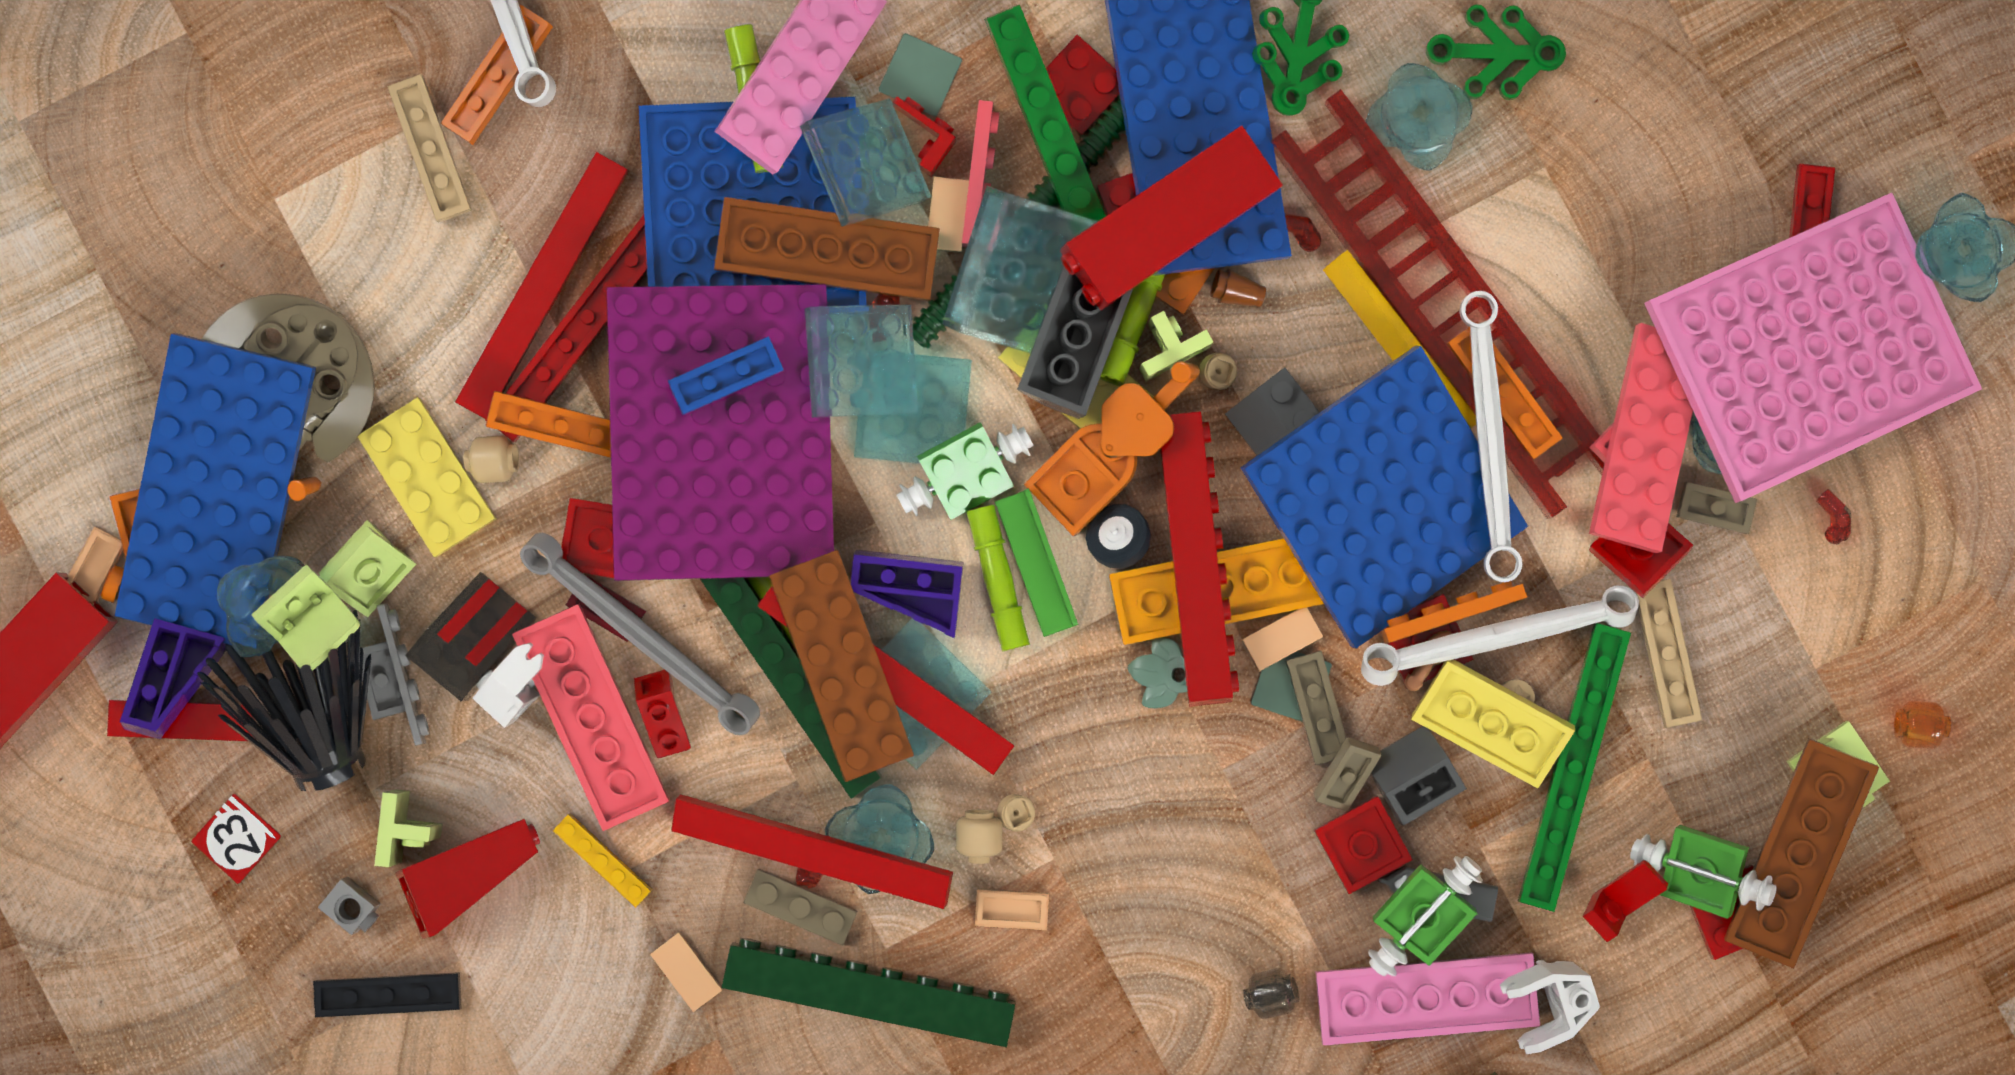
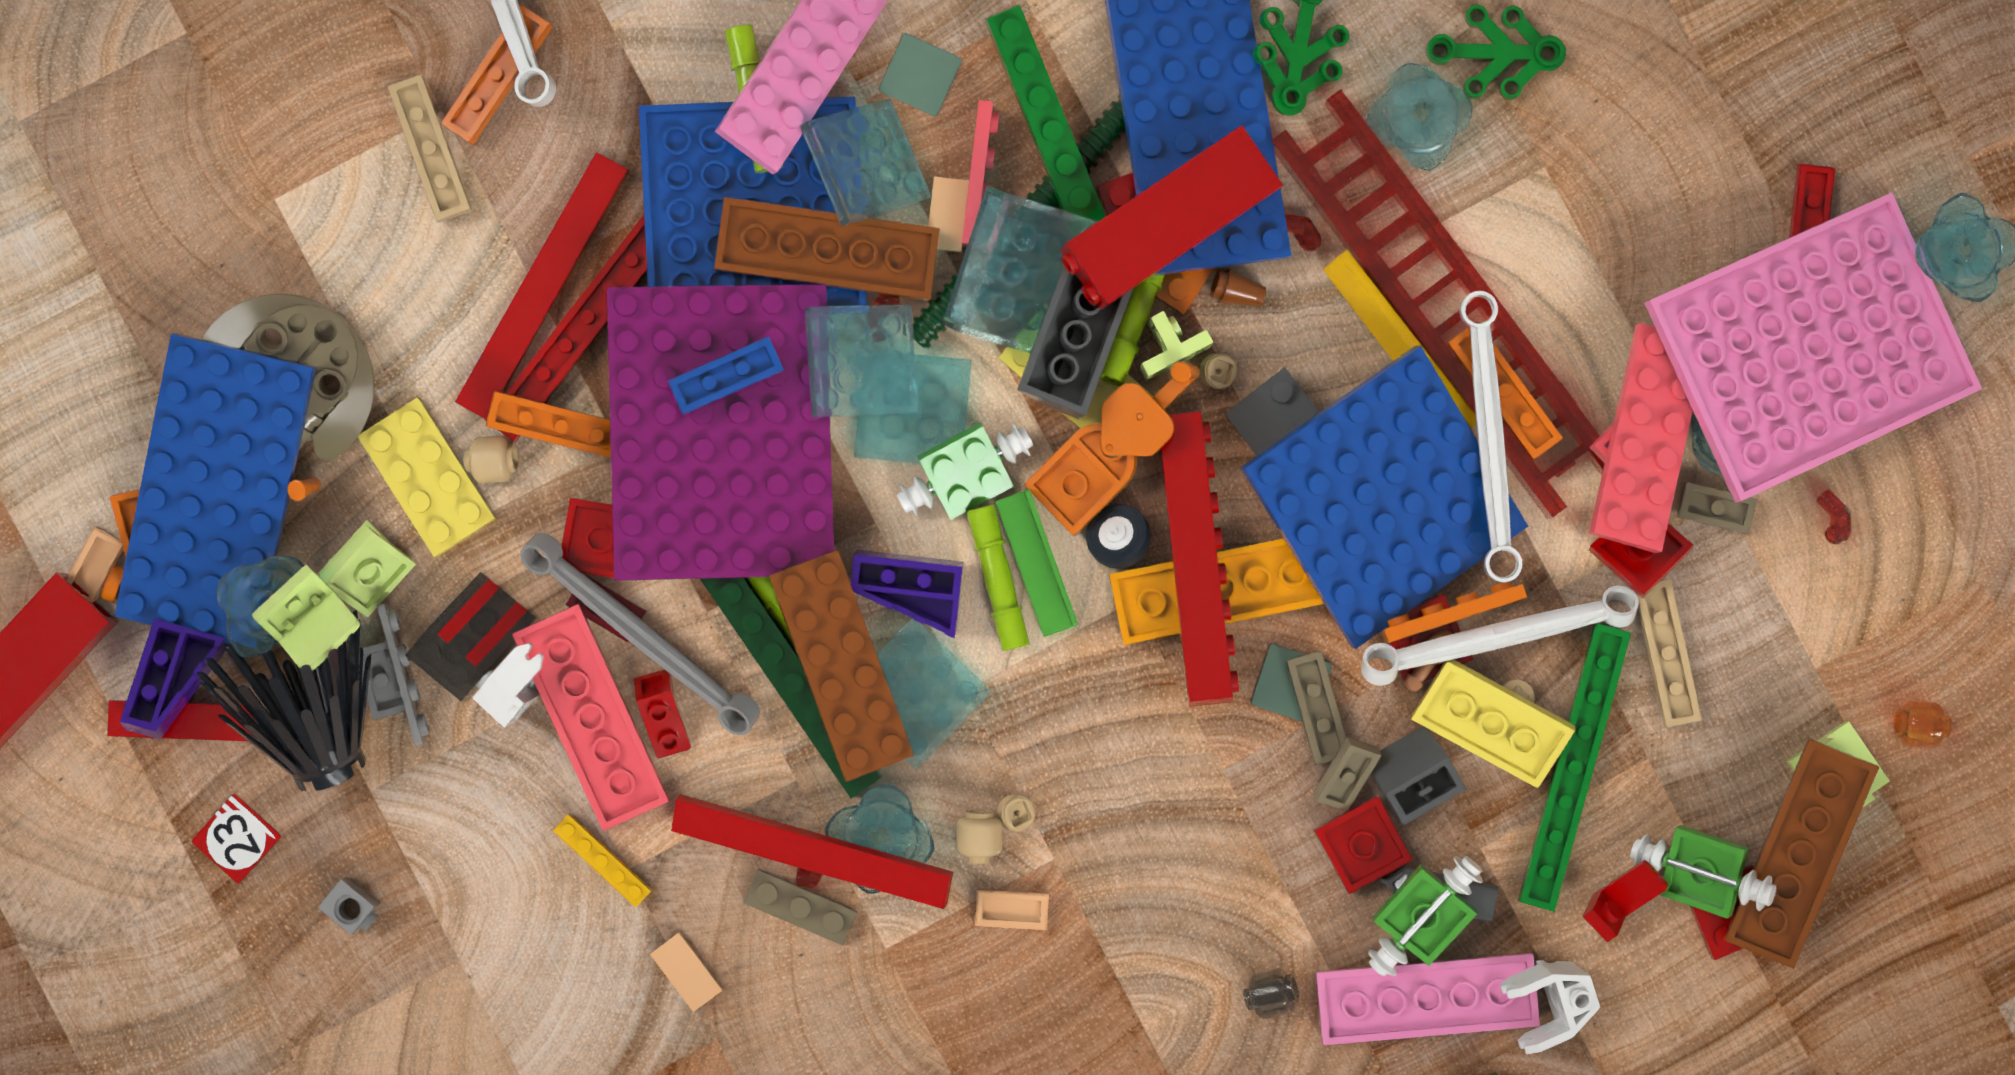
(387, 994): black tile -> none
(397, 831): yellowish green bracket -> none
(458, 878): red slope -> none
(868, 993): dark green brick -> none
(930, 707): red tile -> none
(932, 152): red bracket -> none
(1082, 83): red plate -> none
(1157, 673): sand green plate -> none
(1282, 638): light nougat tile -> none

